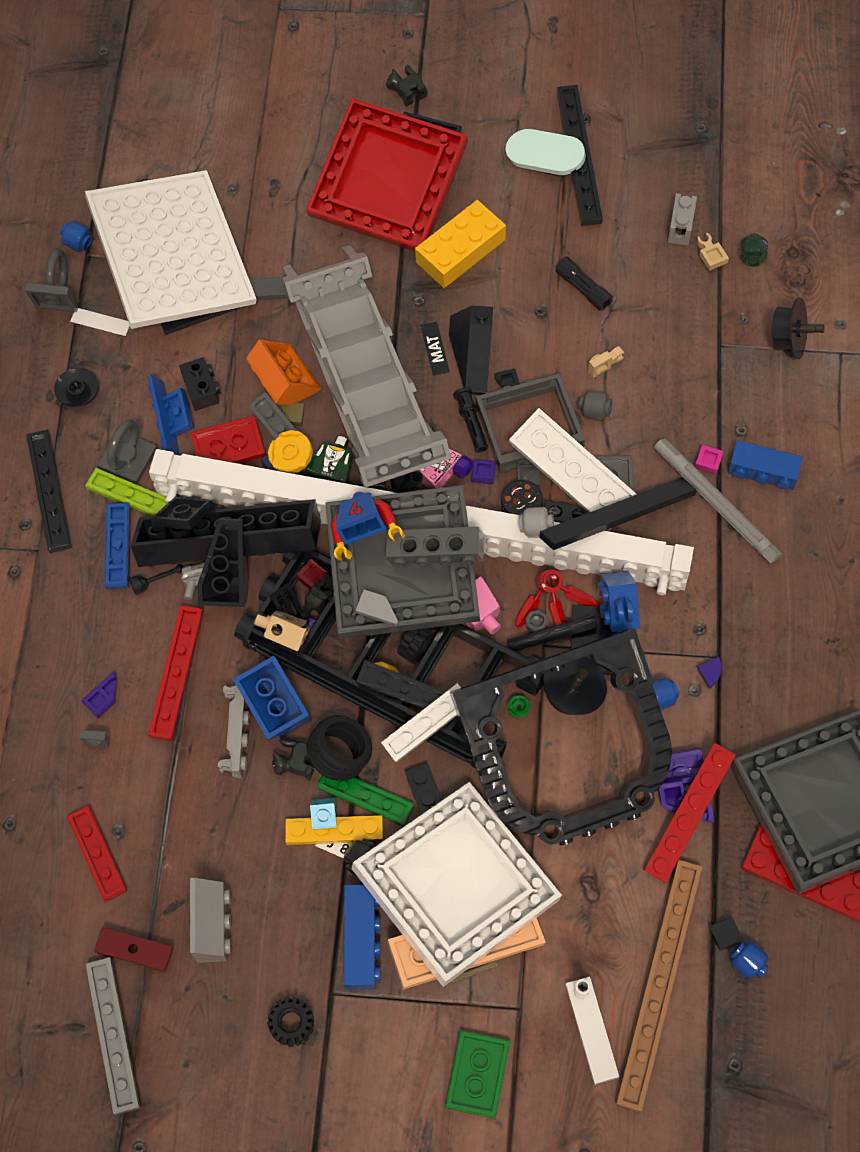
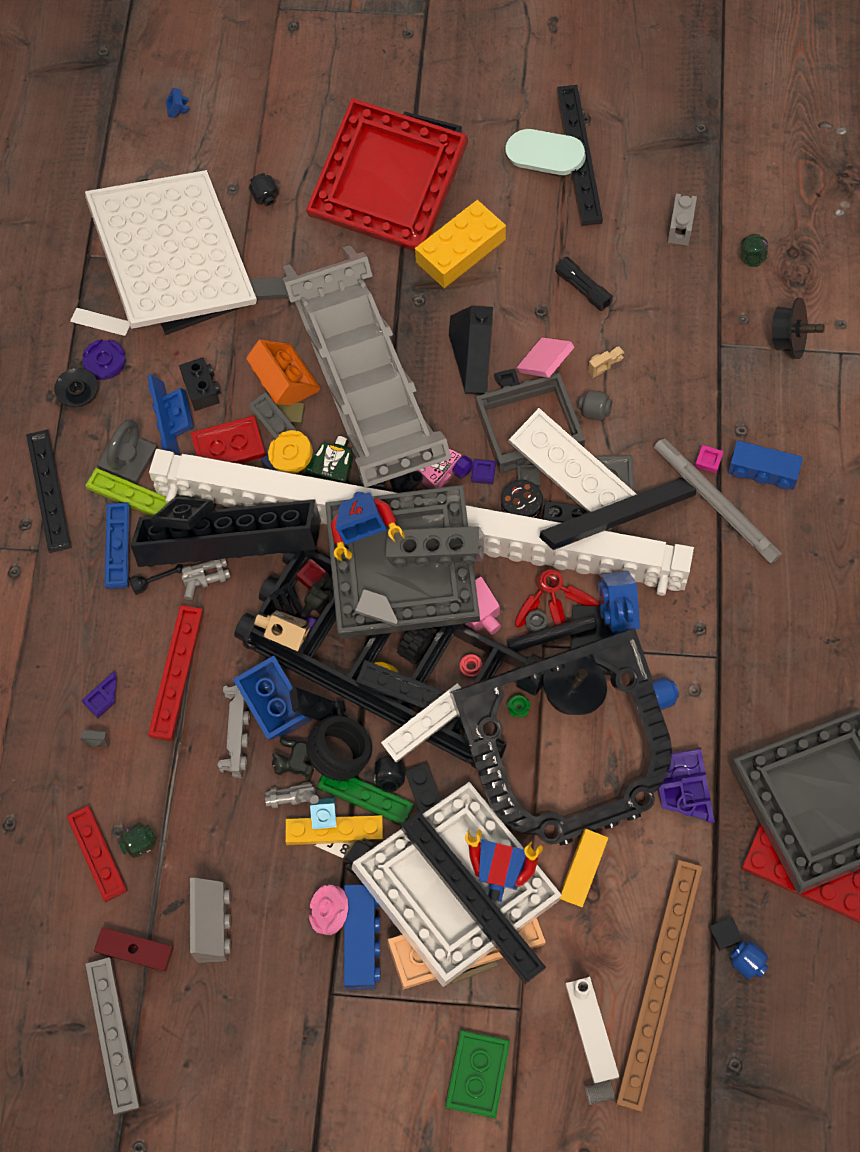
(52, 295): dark grey tile -> none
(76, 236): blue head -> none
(104, 359): none -> dark purple tile
(137, 840): none -> clear green head
(176, 103): none -> blue tile
(225, 568): black wedge -> none
(263, 189): none -> black head
(293, 795): none -> light grey piece
(301, 1033): black tyre -> none
(314, 705): none -> black plate
(328, 909): none -> bright pink tile
(389, 774): none -> black head
(407, 87): pearl dark grey animal -> none
(435, 348): black sticker -> none
(468, 410): black pin -> none
(471, 659): none -> coral plate
(473, 898): none -> black tile
(501, 864): none -> torso
(535, 520): light grey head -> none
(545, 357): none -> bright pink tile
(583, 867): none -> yellow tile
(600, 1094): none -> light grey piece
(689, 812): red plate -> none
(710, 671): dark purple tile -> none
(712, 254): tan plate -> none

